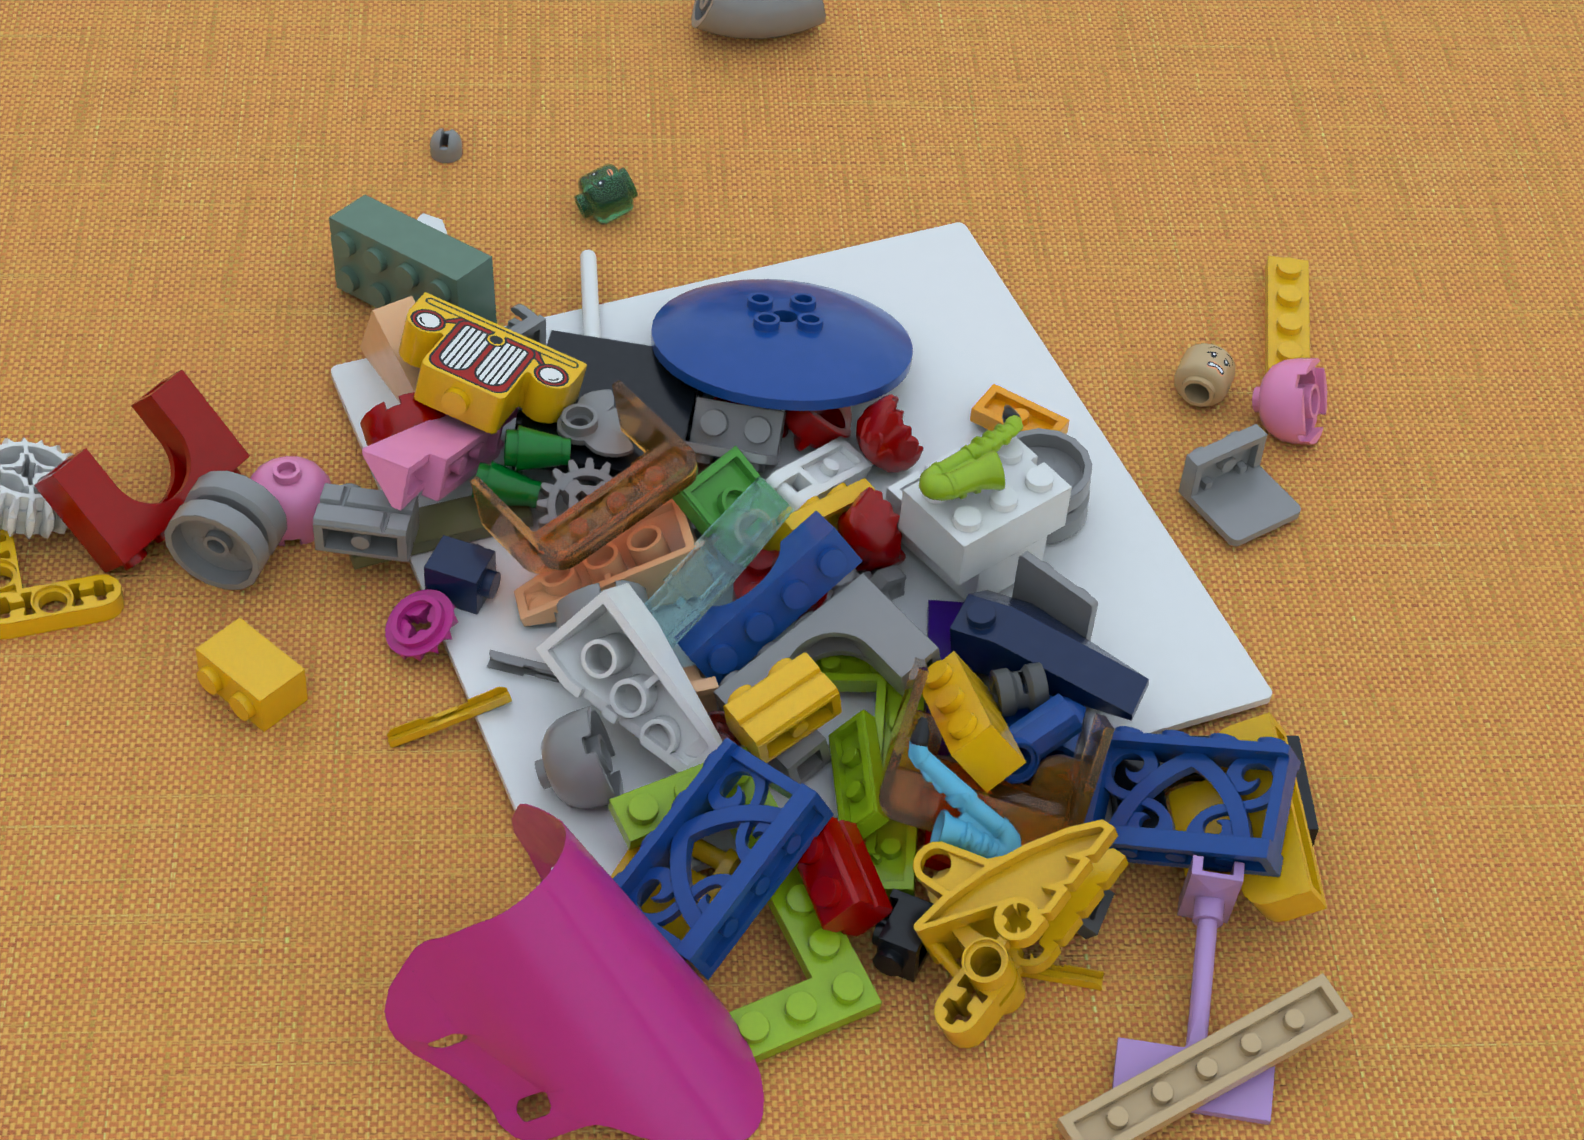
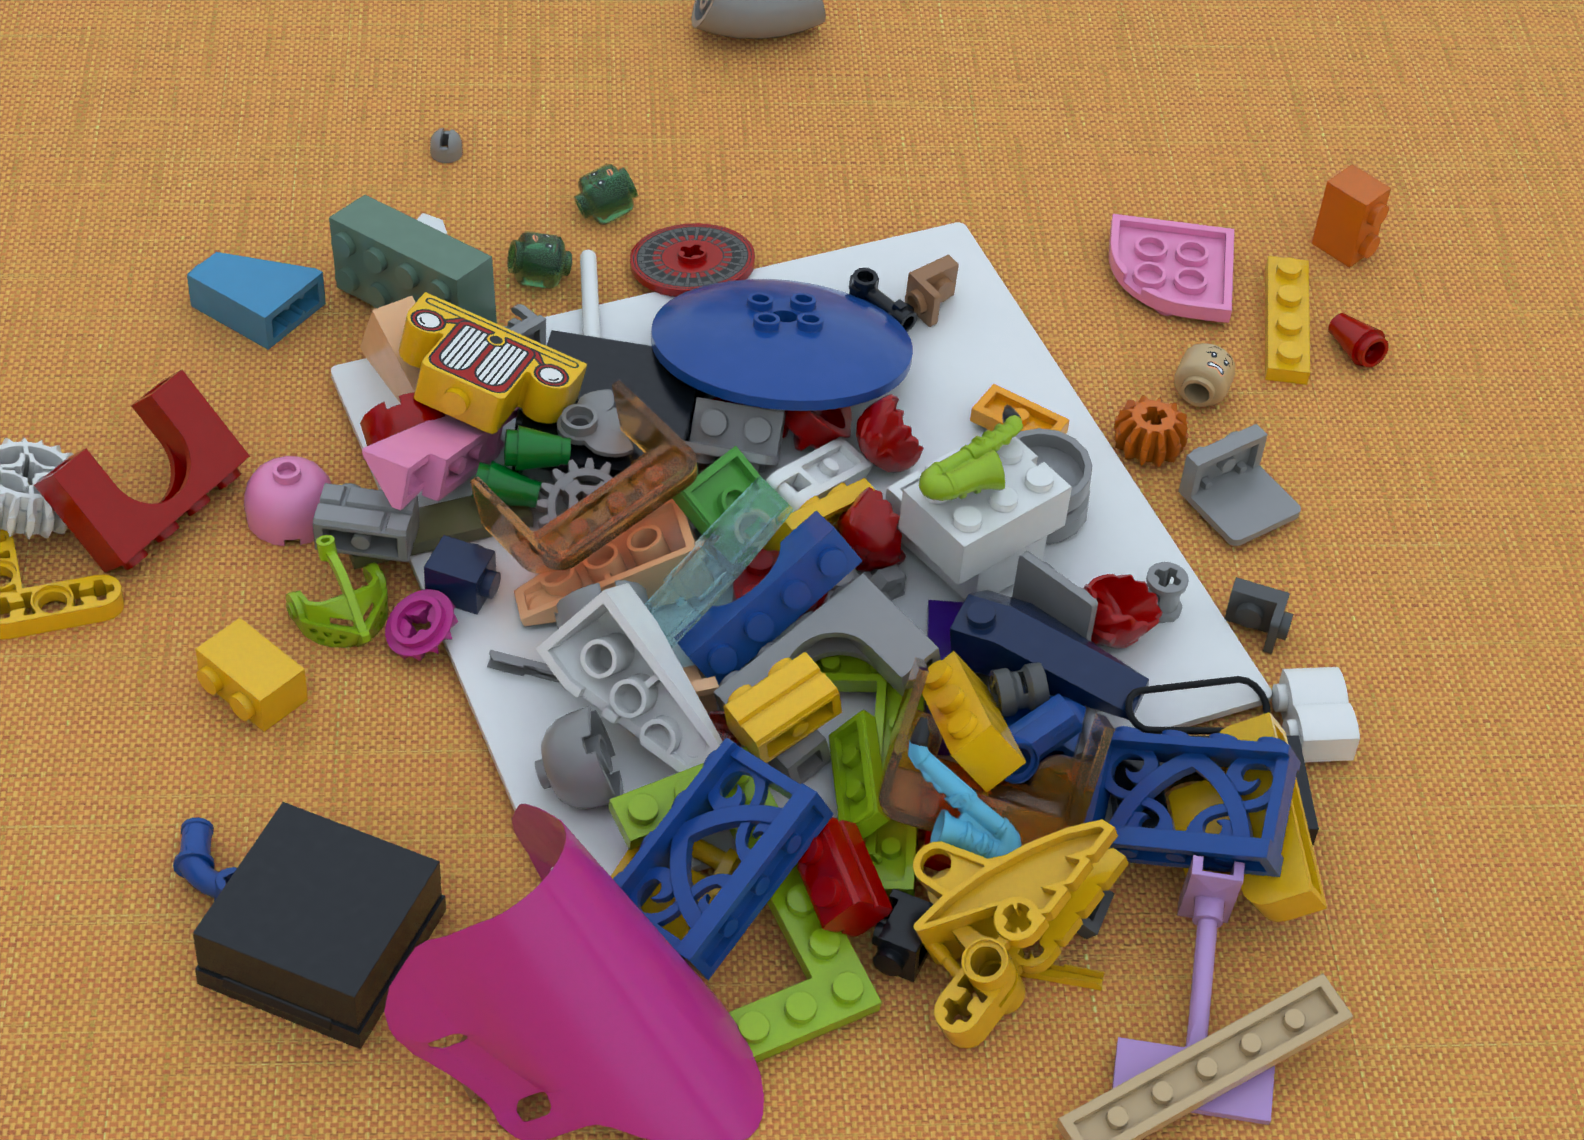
(195, 858): none -> blue piece
(226, 530): light grey wheel -> none
(256, 295): none -> dark azure slope
(314, 617): none -> lime helmet
(318, 924): none -> black container
(422, 727): yellow piece -> none
(539, 259): none -> clear green head
(691, 257): none -> piece
(865, 286): none -> black bar
(930, 287): none -> medium nougat bracket
(1123, 610): none -> red hair
(1150, 431): none -> orange gear
(1168, 594): none -> light grey bush
(1174, 266): none -> bright pink plate
(1188, 685): none -> black piece
(1260, 609): none -> dark grey bracket
(1291, 400): bright pink cylinder -> none
(1318, 711): none -> white brick
(1351, 216): none -> orange piece
(1360, 341): none -> red cone

